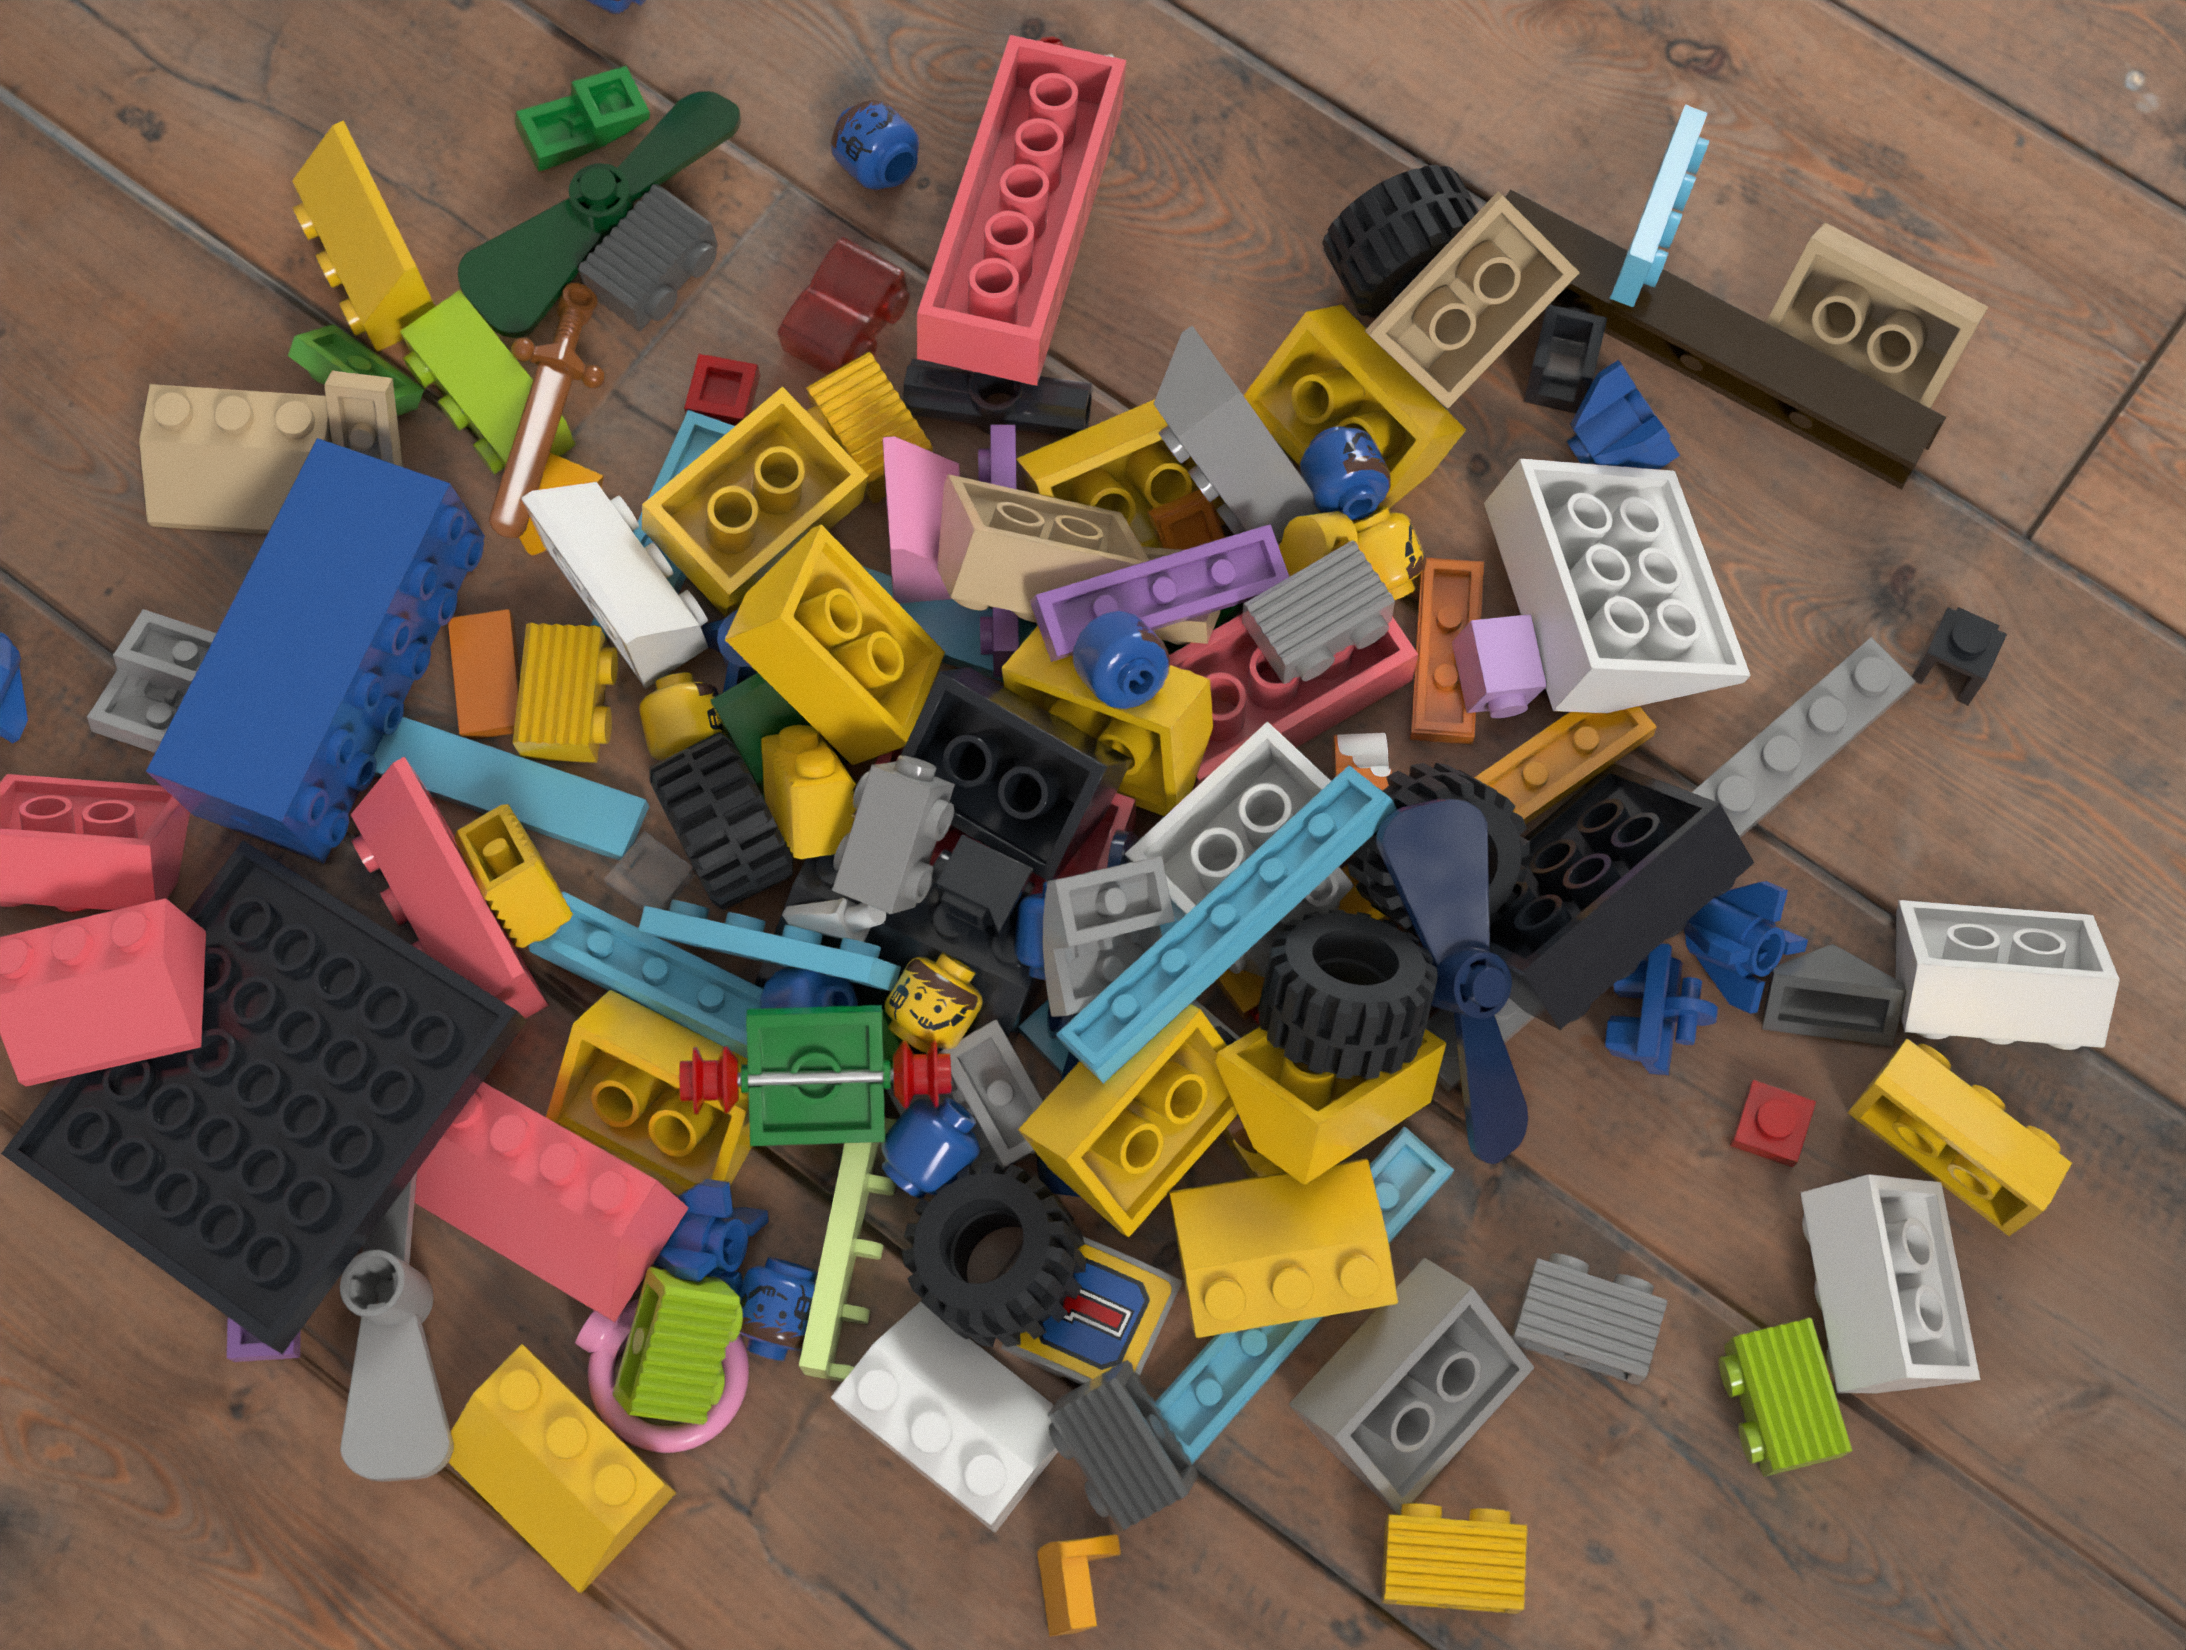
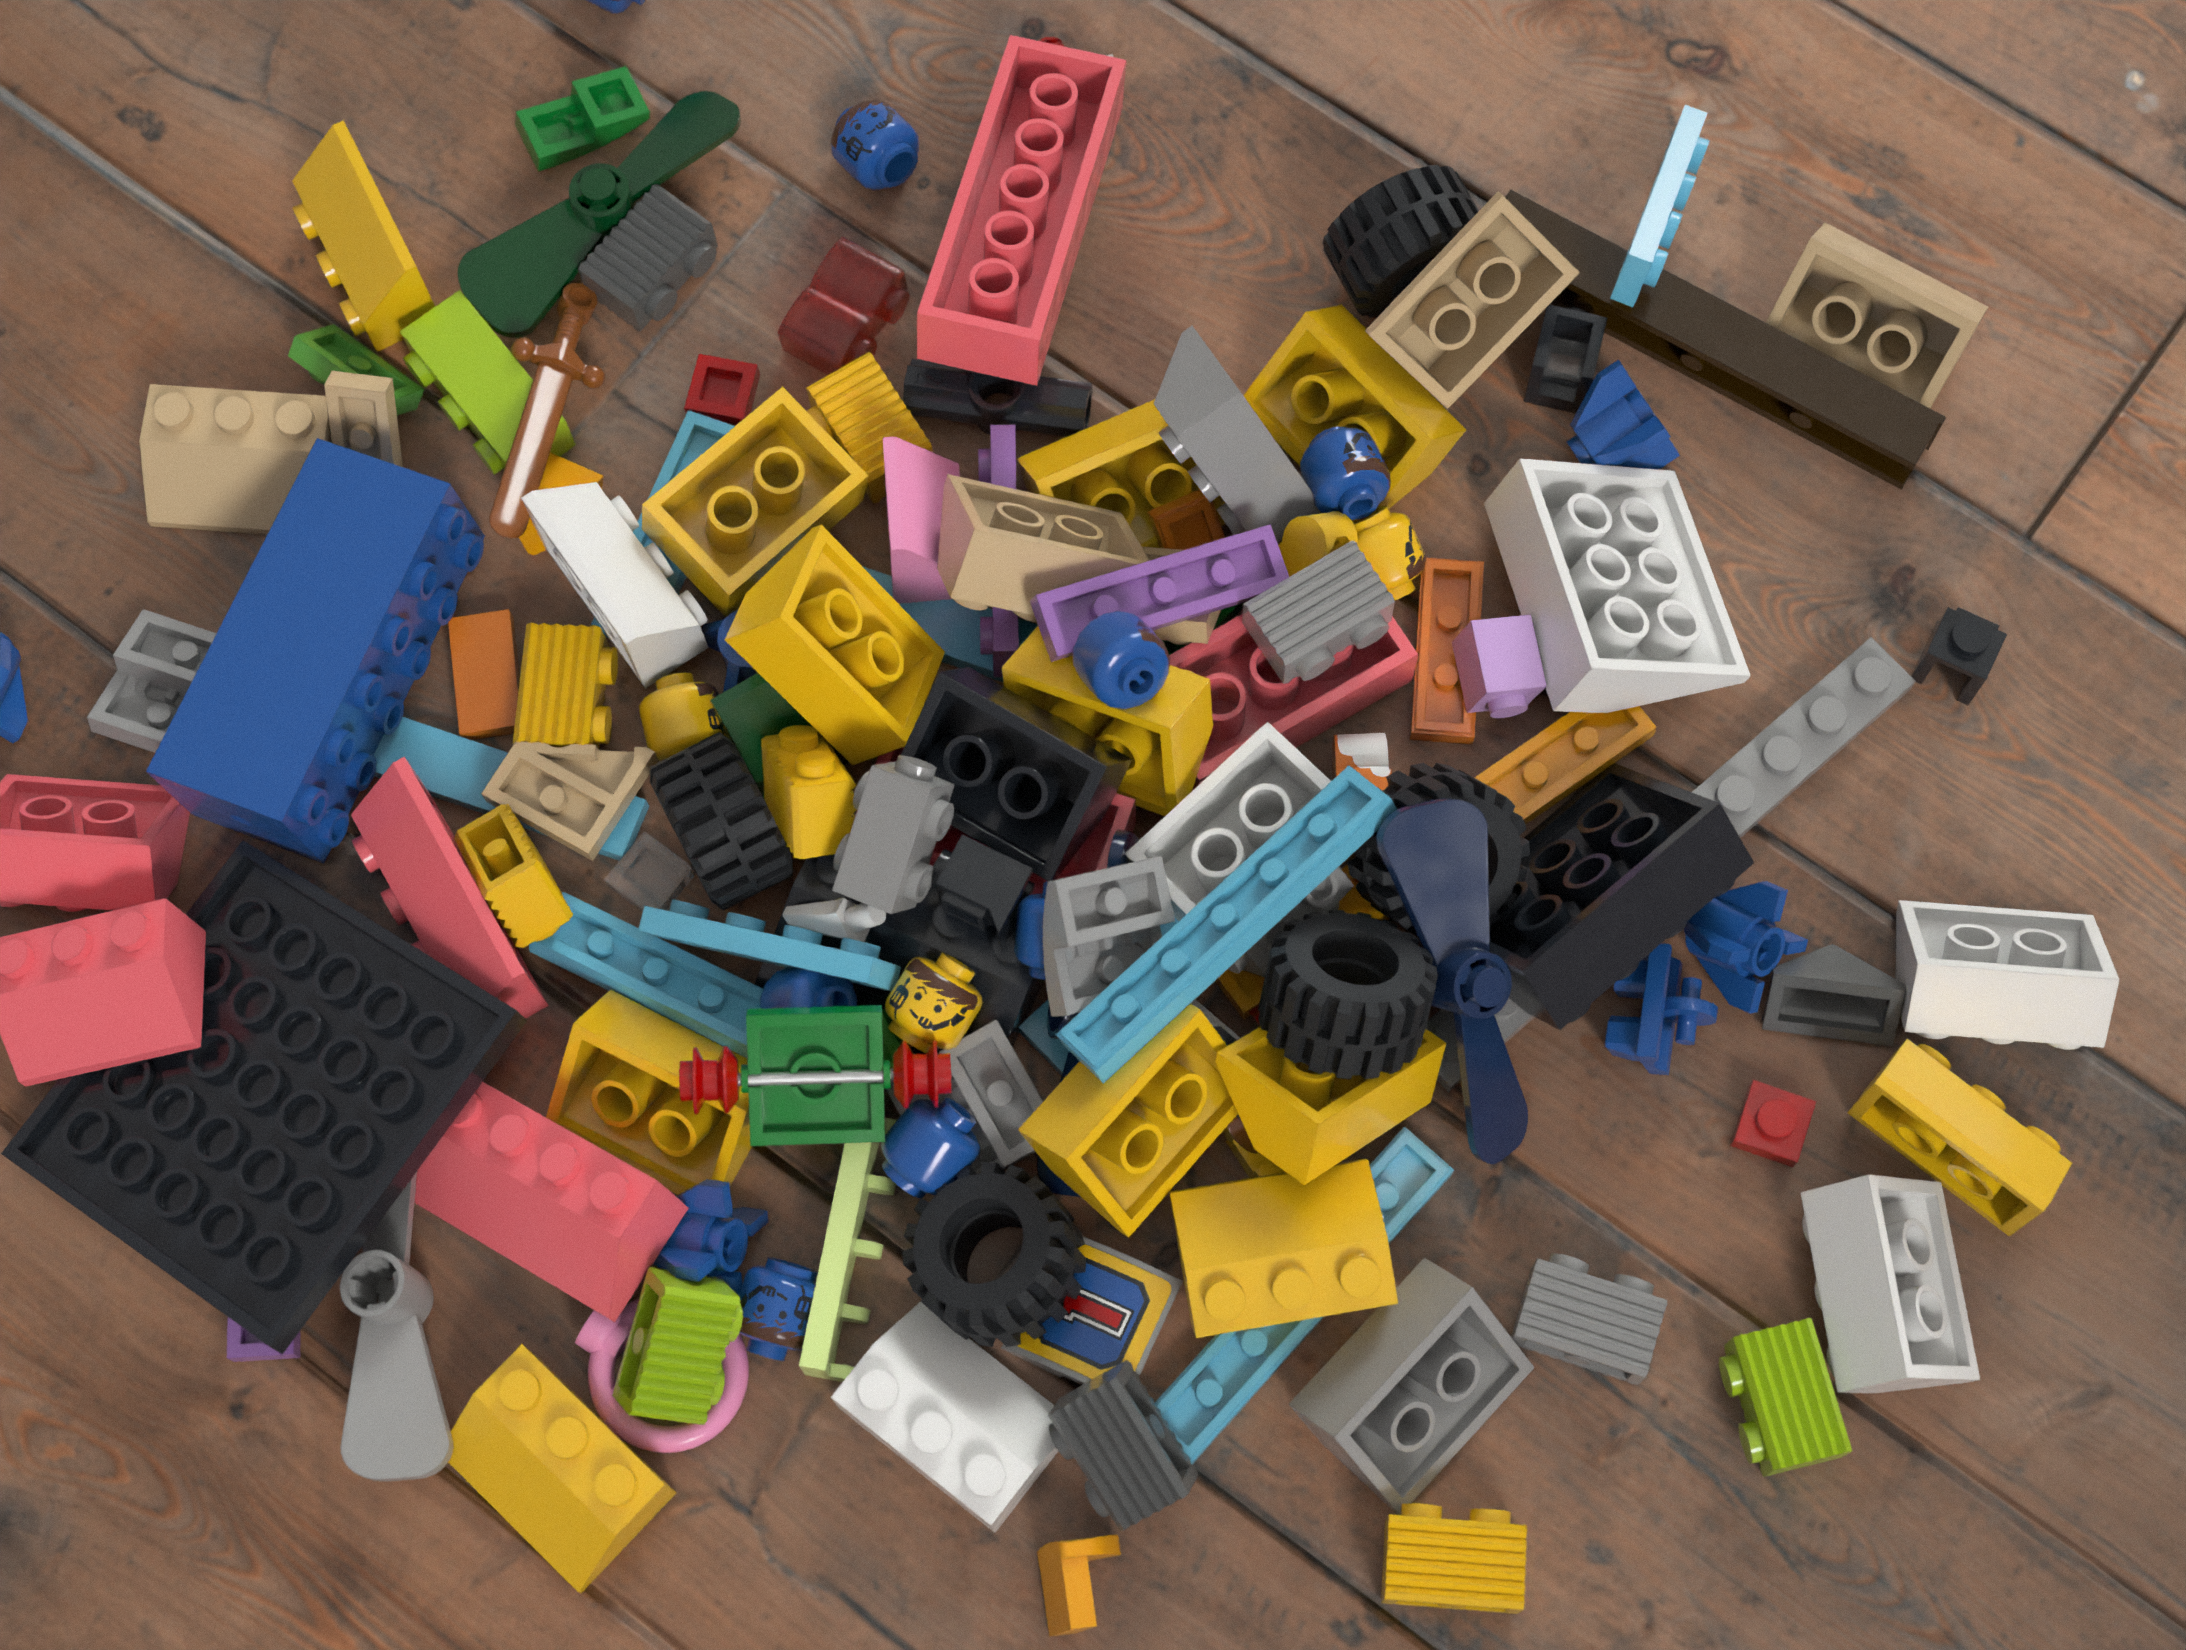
(570, 790): none -> tan wing

